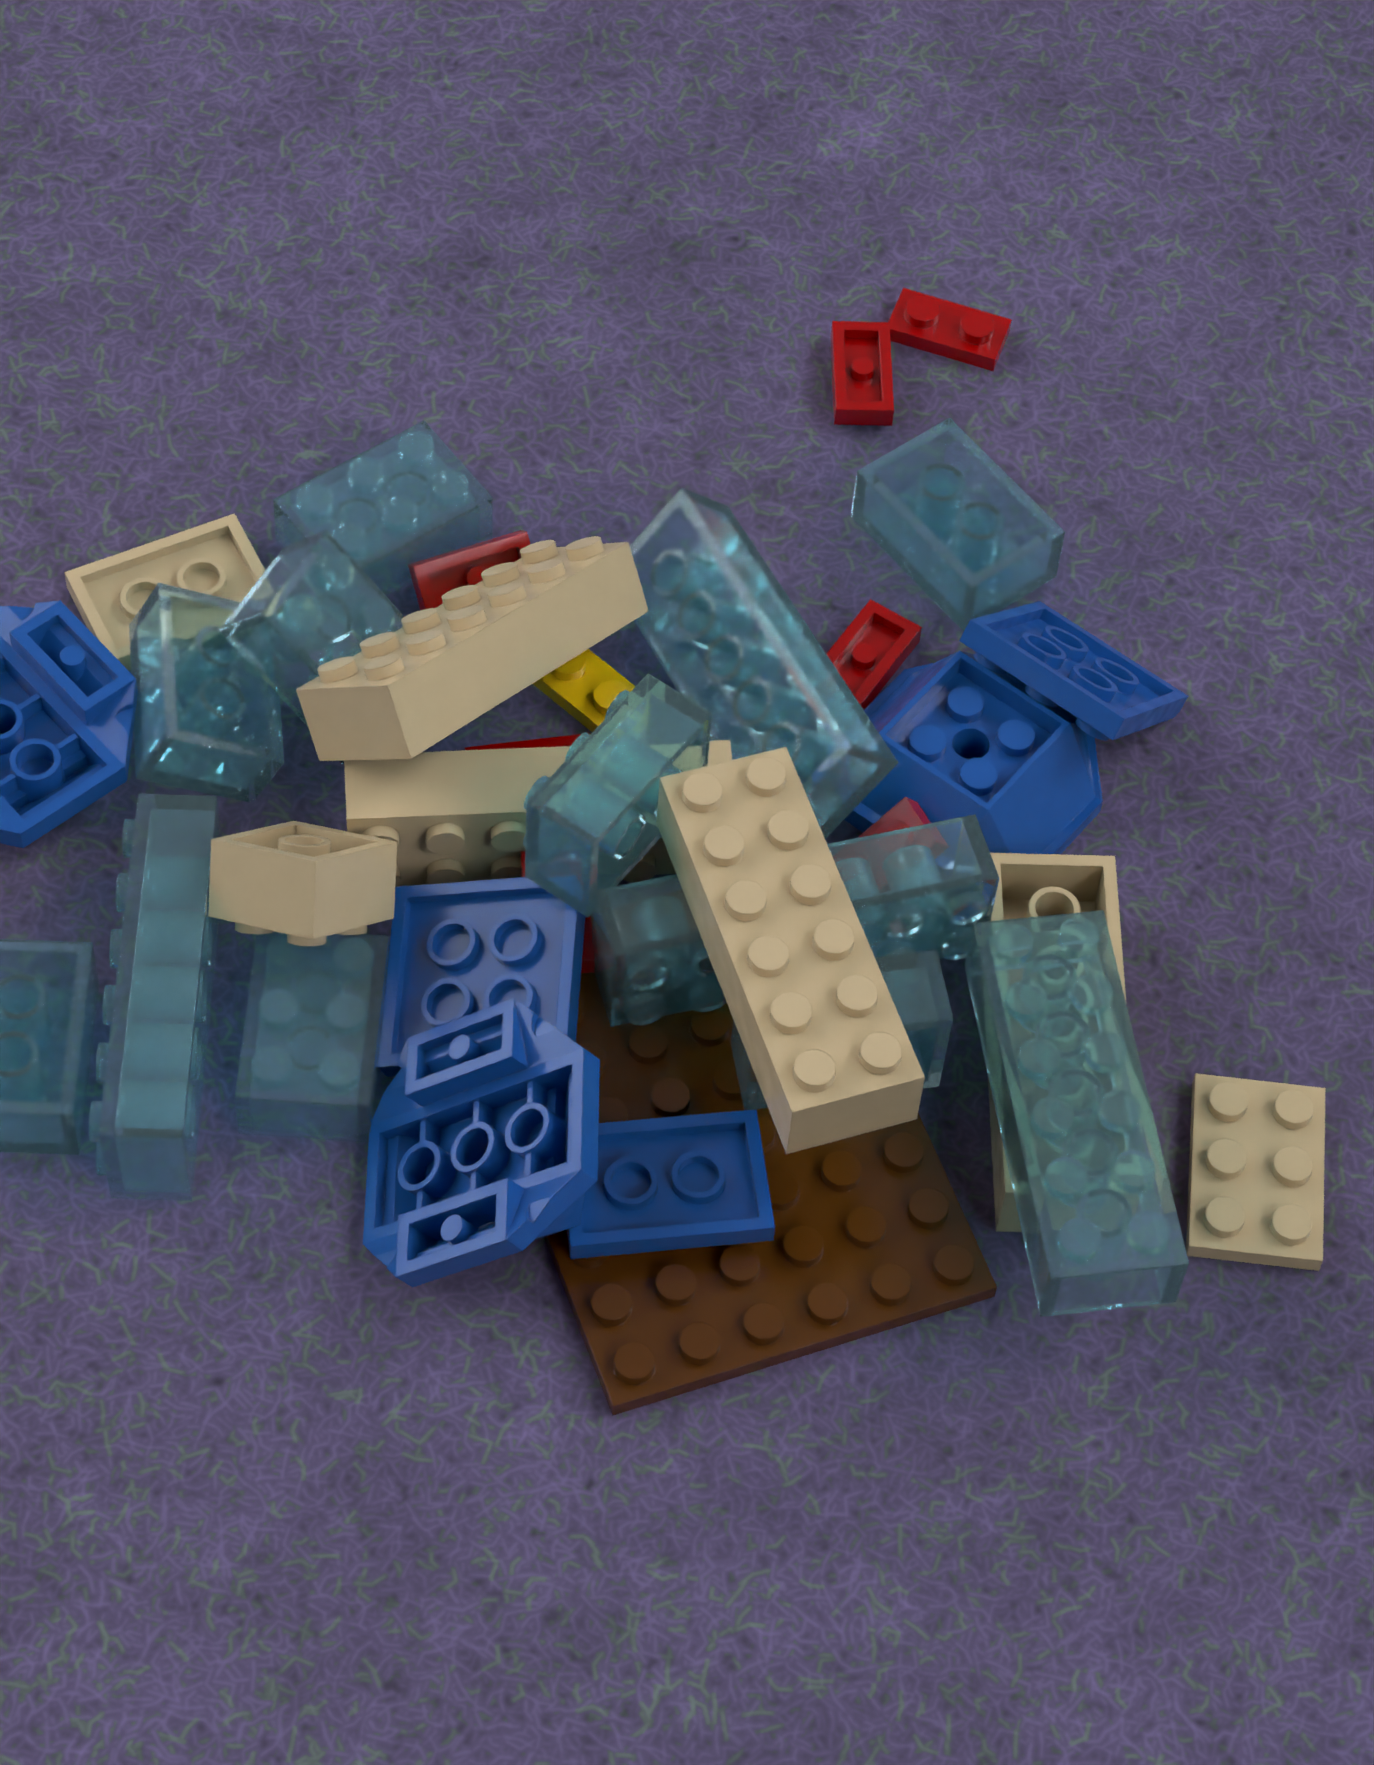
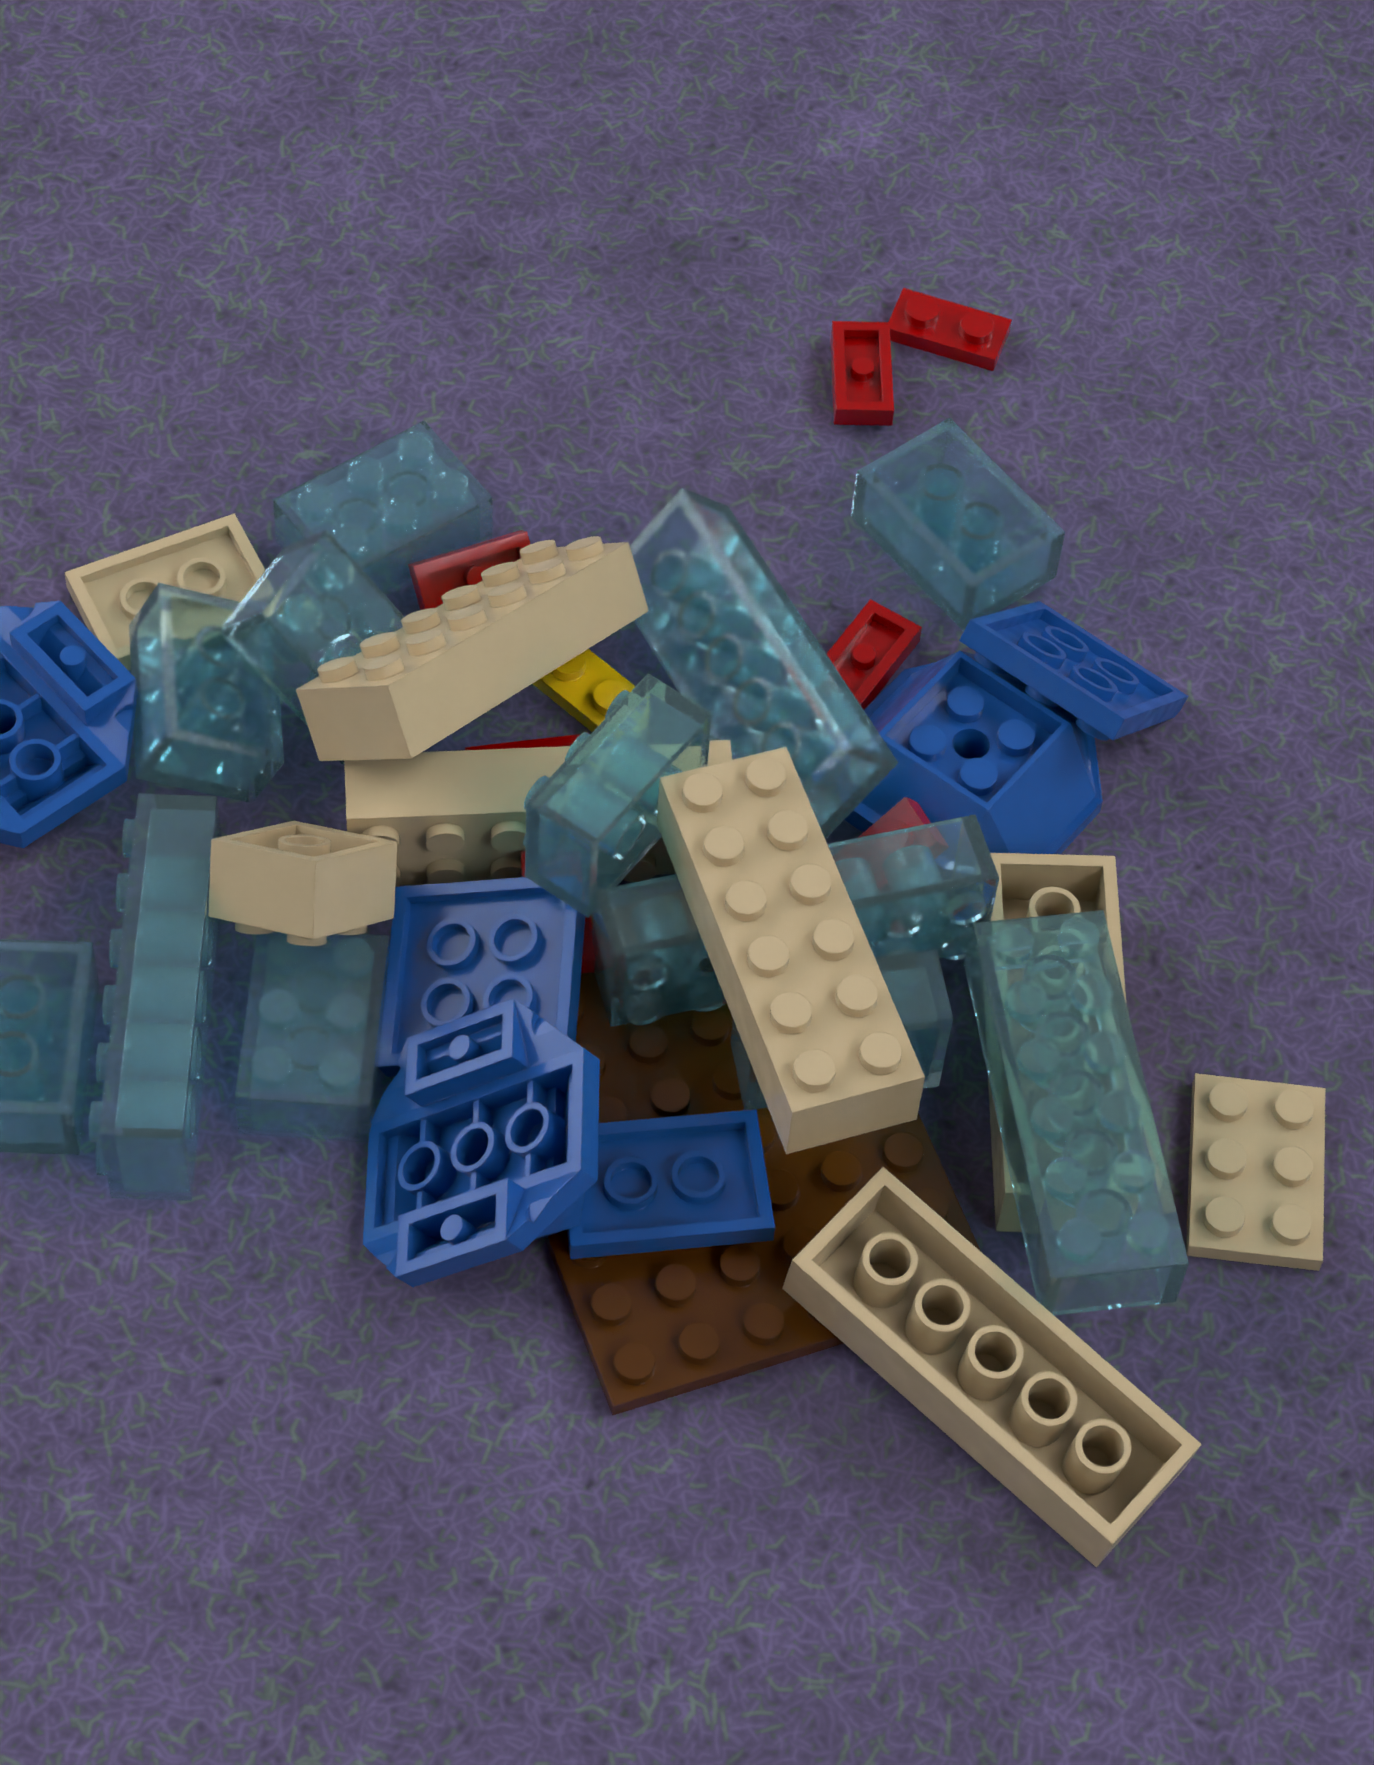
(990, 1366): none -> tan brick

